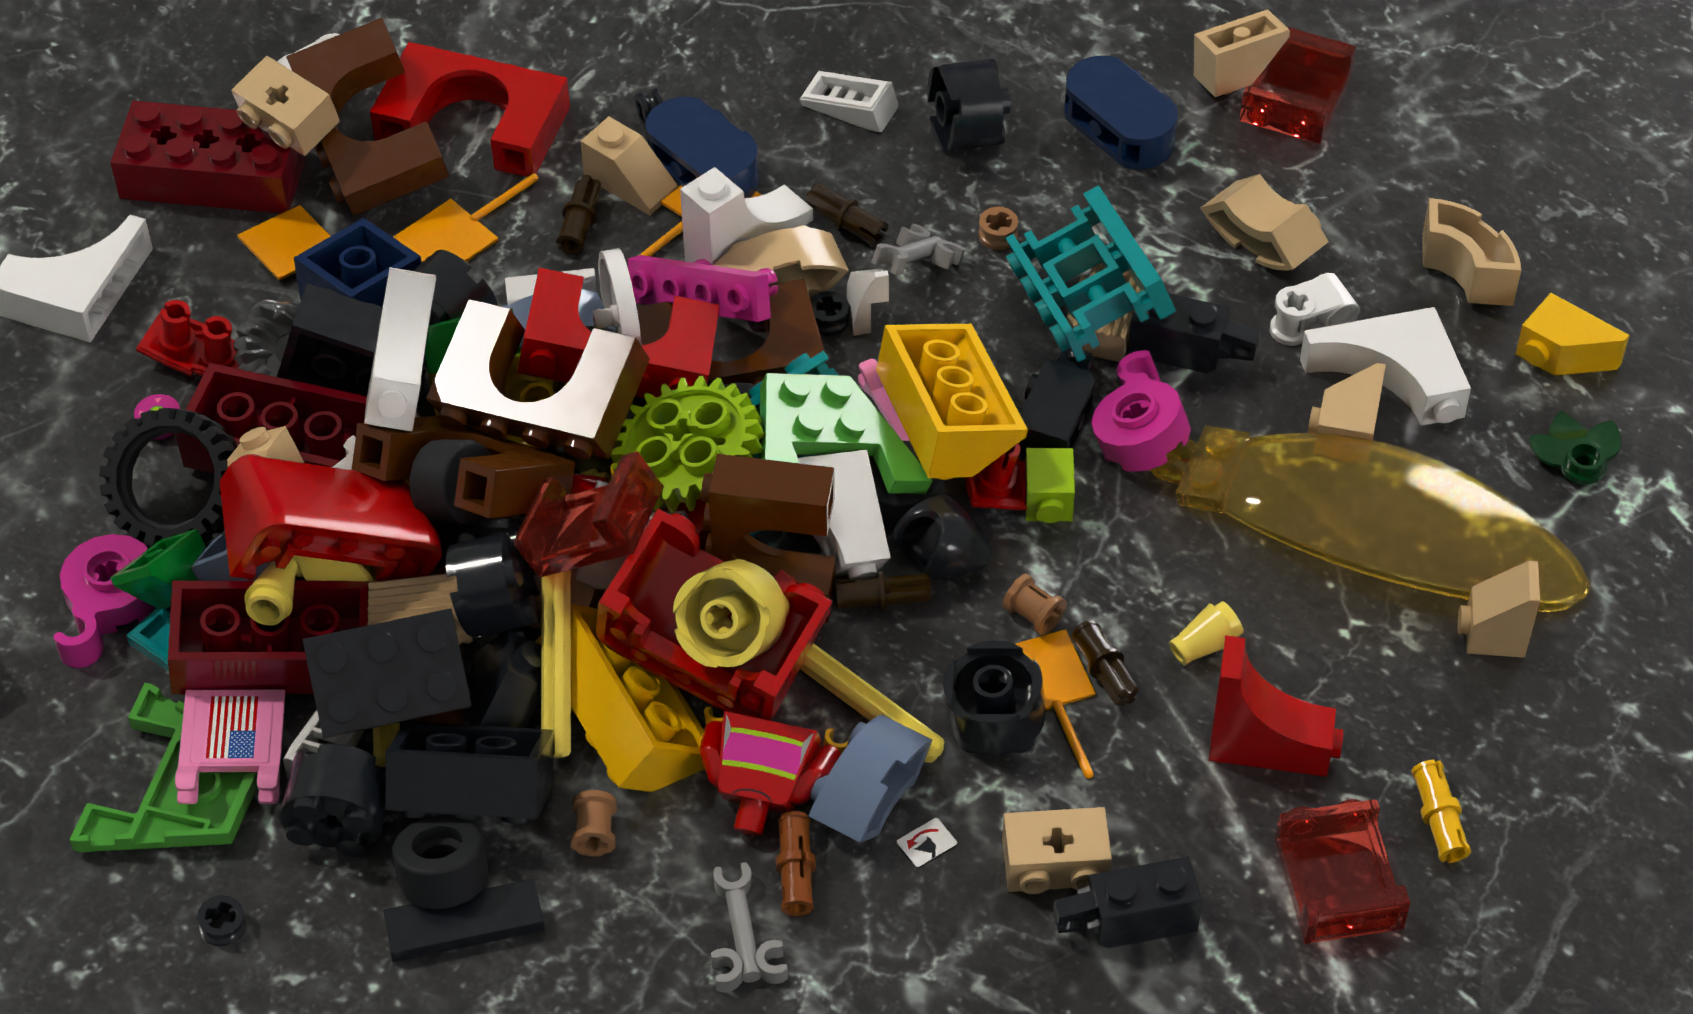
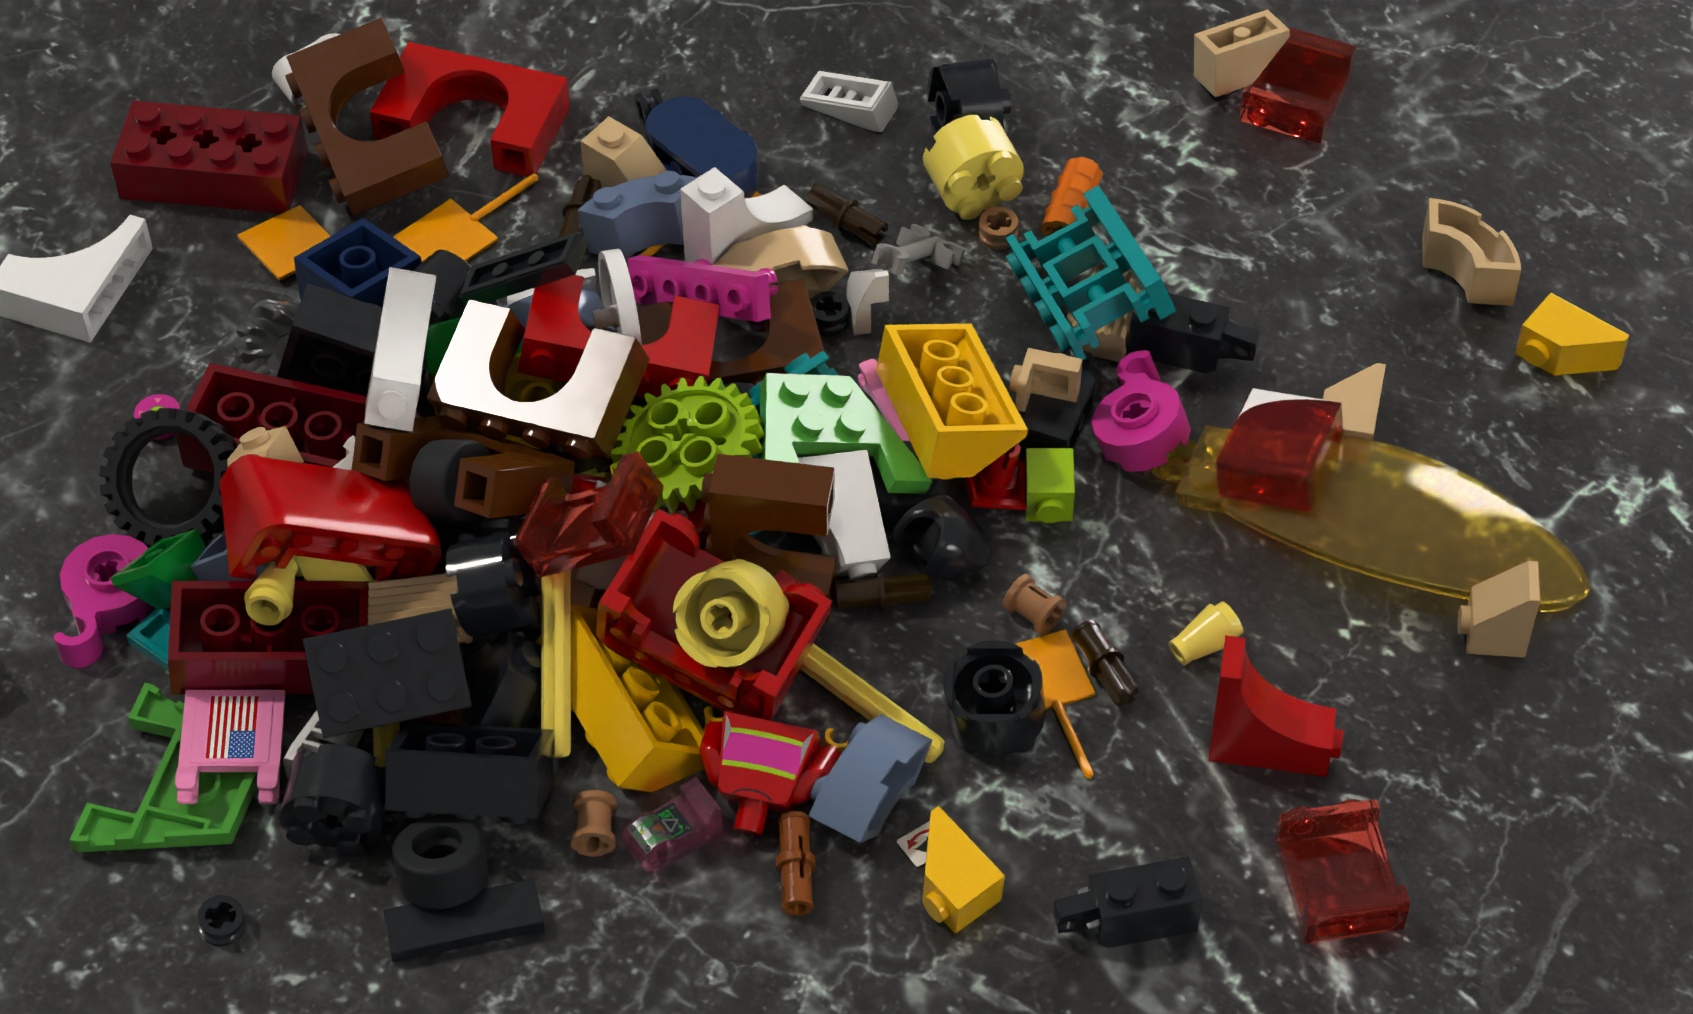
(187, 343): red connector -> none
(285, 106): tan brick -> none
(524, 269): none -> black tile
(635, 214): none -> sand blue brick
(674, 828): none -> clear pink leg
(747, 962): light grey bar -> none
(958, 875): none -> yellow slope
(974, 165): none -> light yellow brick
(1046, 375): none -> tan bracket
(1055, 848): tan brick -> none
(1077, 178): none -> orange axle
(1120, 112): dark blue brick -> none
(1265, 223): tan brick -> none
(1278, 449): none -> clear red panel
(1311, 306): white piece -> none
(1416, 355): white arch -> none
(1441, 811): yellow pin -> none
(1575, 450): dark green plate -> none

